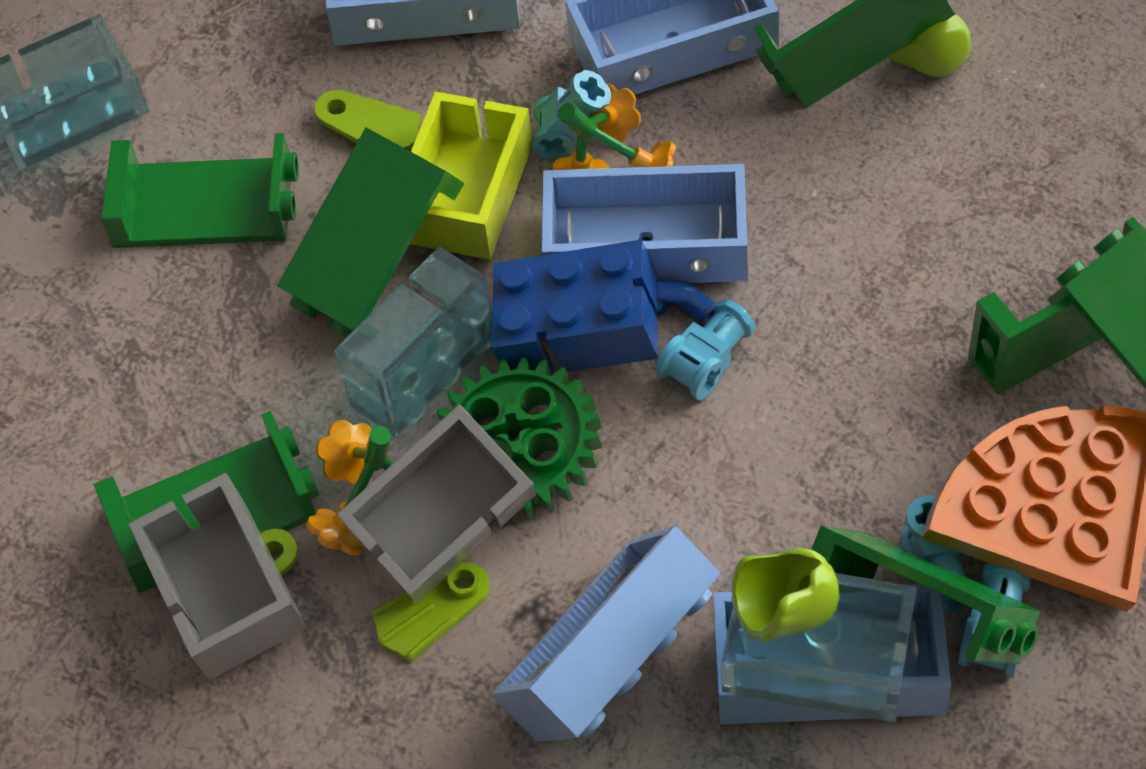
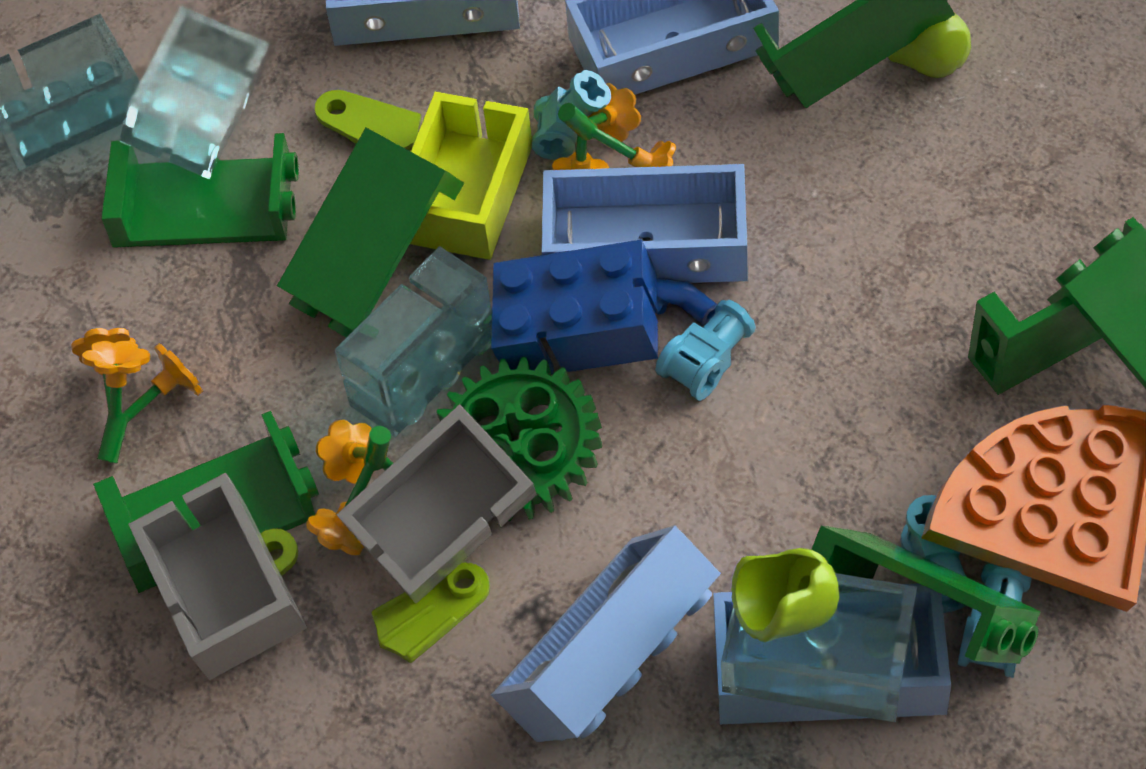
(115, 356): none -> light orange plant
(194, 92): none -> clear light blue piece

